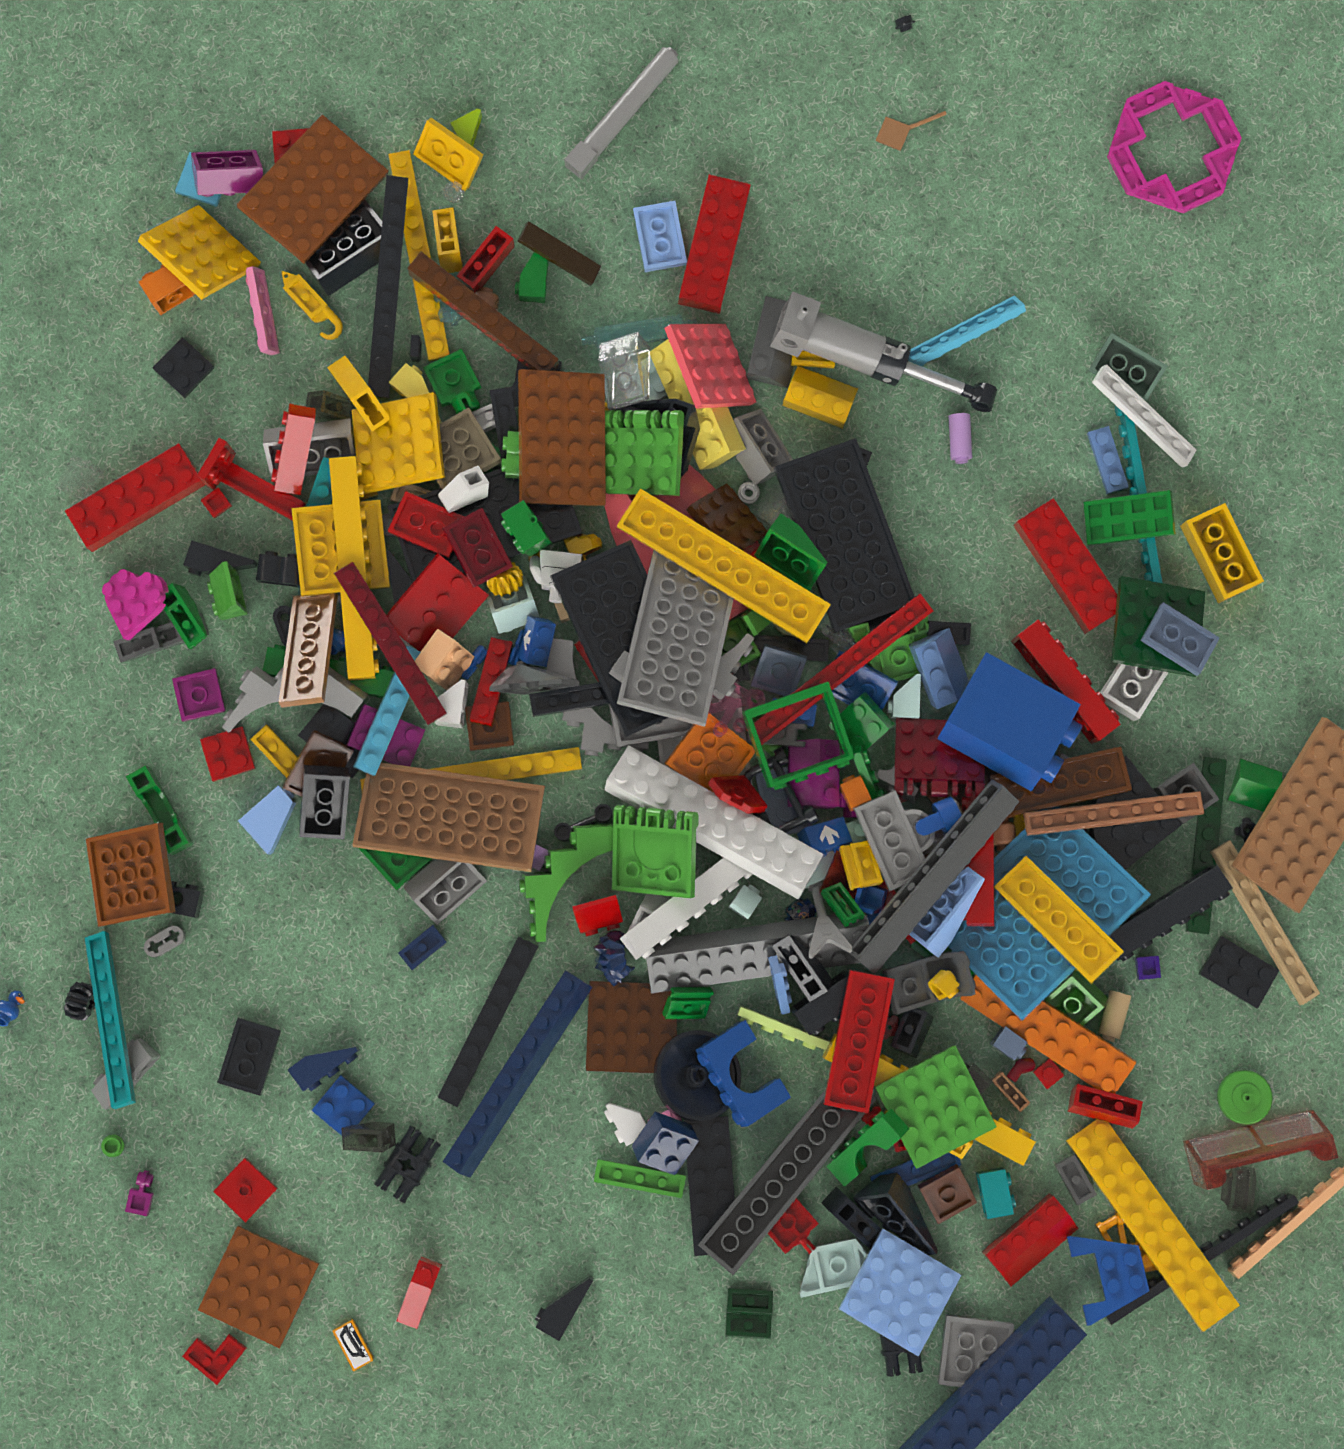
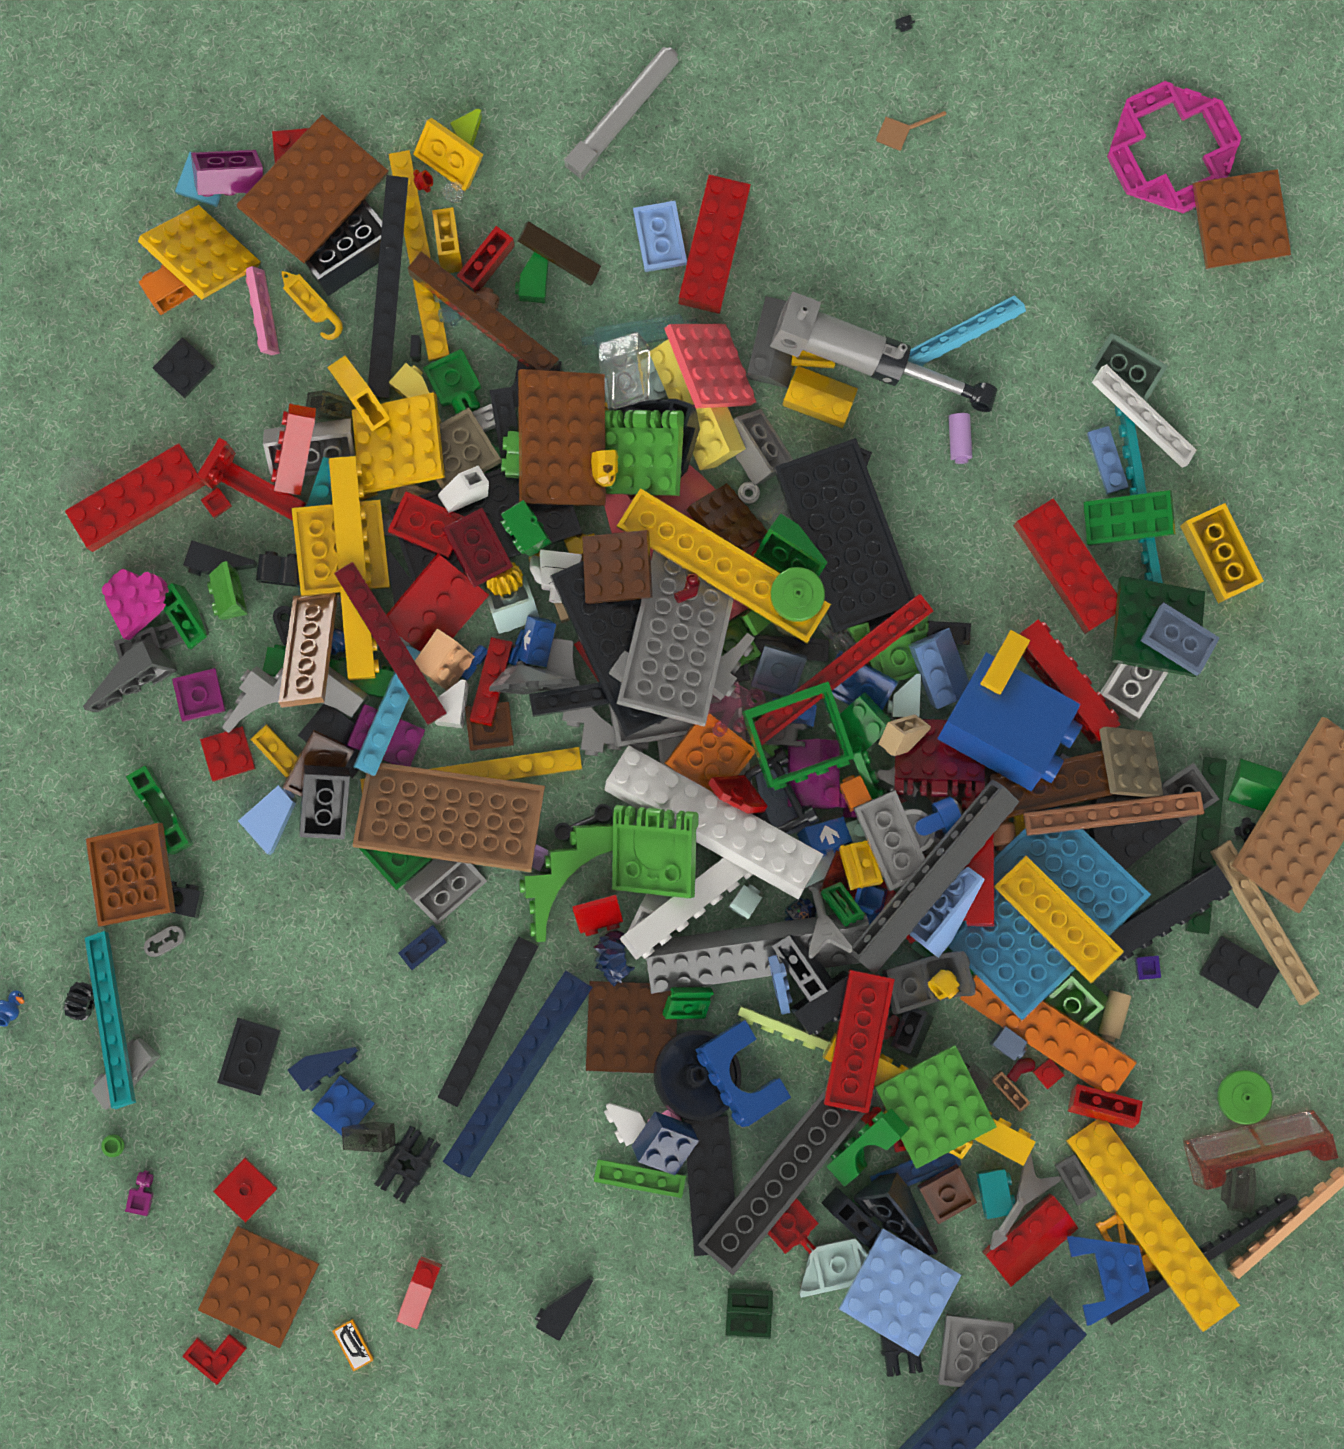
(135, 668): none -> dark grey wedge
(423, 180): none -> red plate
(605, 467): none -> yellow rock
(617, 567): none -> reddish brown plate
(690, 590): none -> dark red arm
(797, 594): none -> bright green wheel
(903, 734): none -> tan slope
(1005, 662): none -> yellow tile
(1028, 1190): none -> light grey piece
(1131, 762): none -> dark tan plate
(1241, 219): none -> dark orange plate

